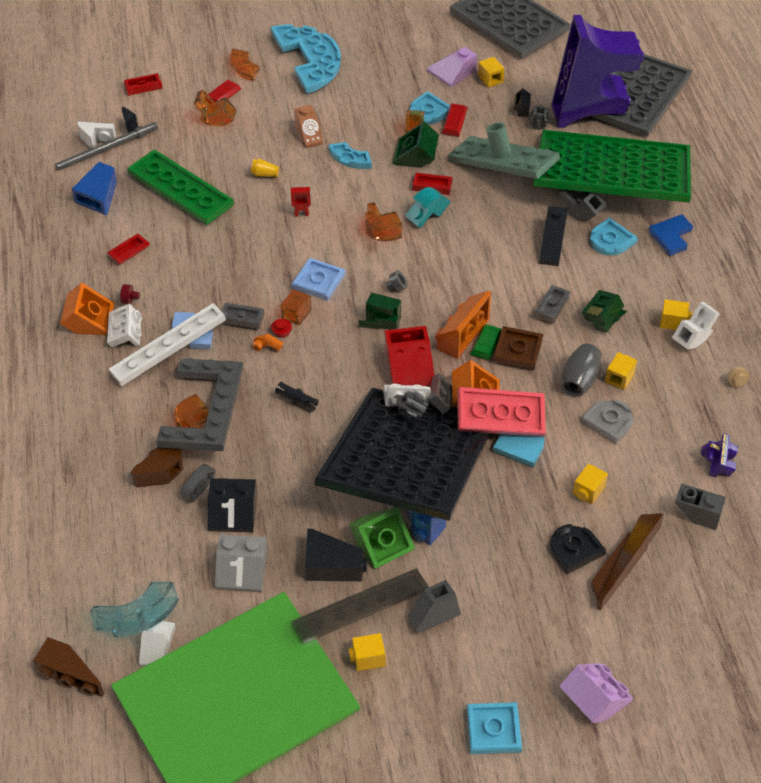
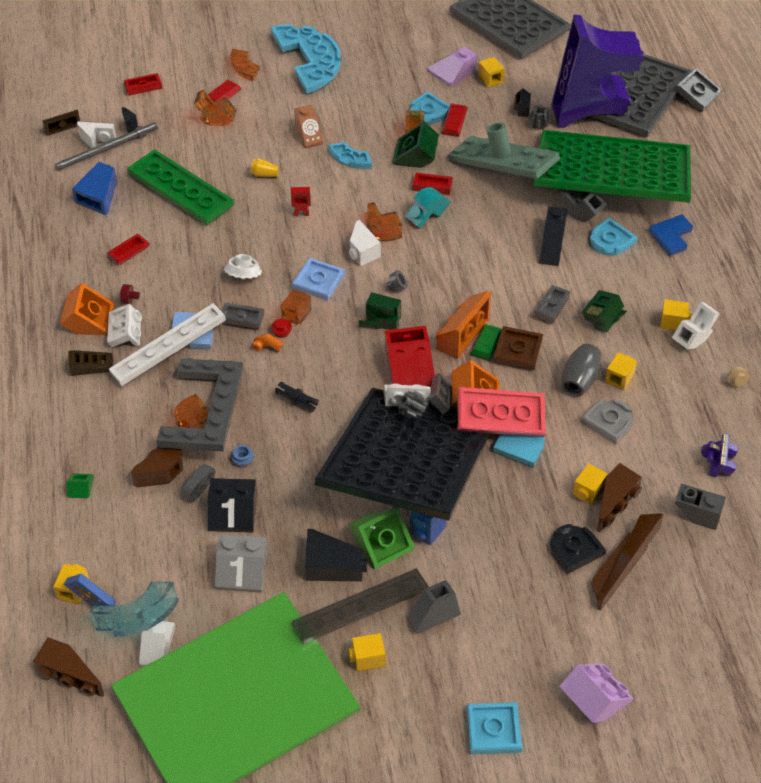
(61, 122): none -> dark brown slope
(61, 591): none -> yellow brick
(79, 367): none -> dark brown slope
(79, 485): none -> green slope
(88, 591): none -> blue tile
(238, 452): none -> medium blue plate
(243, 267): none -> white piece
(364, 245): none -> white slope
(619, 488): none -> reddish brown slope
(698, 89): none -> tile

